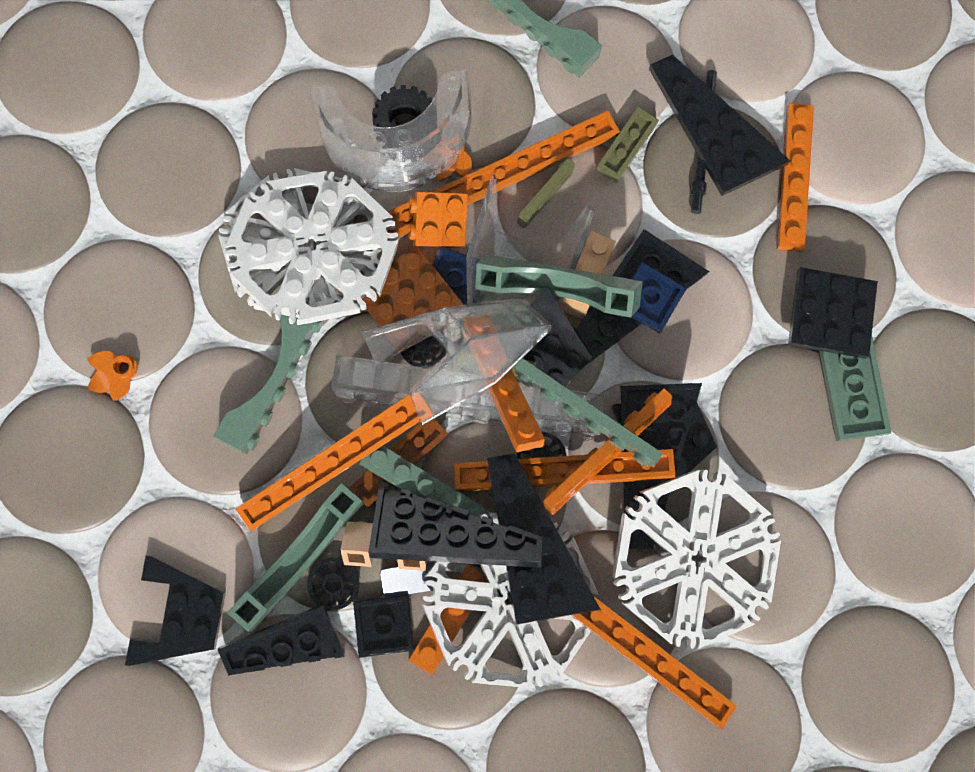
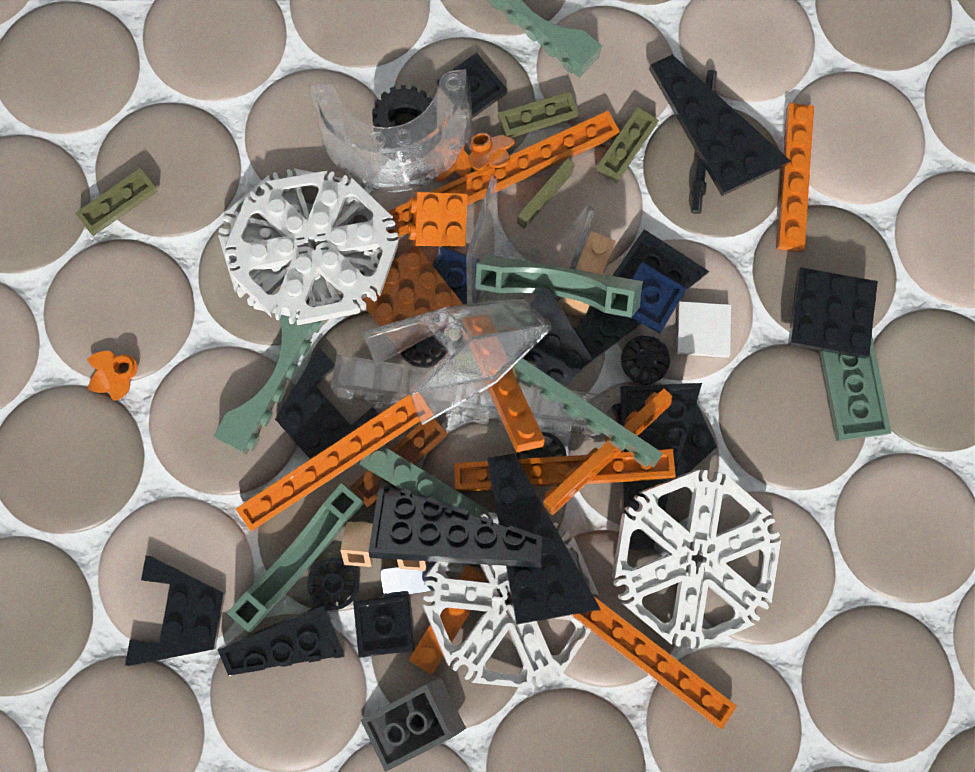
(116, 202): none -> olive plate
(310, 416): none -> black wing
(413, 724): none -> dark grey slope
(484, 84): none -> black tile
(489, 151): none -> orange plate
(538, 115): none -> olive plate
(645, 359): none -> black wheel
(703, 329): none -> white tile

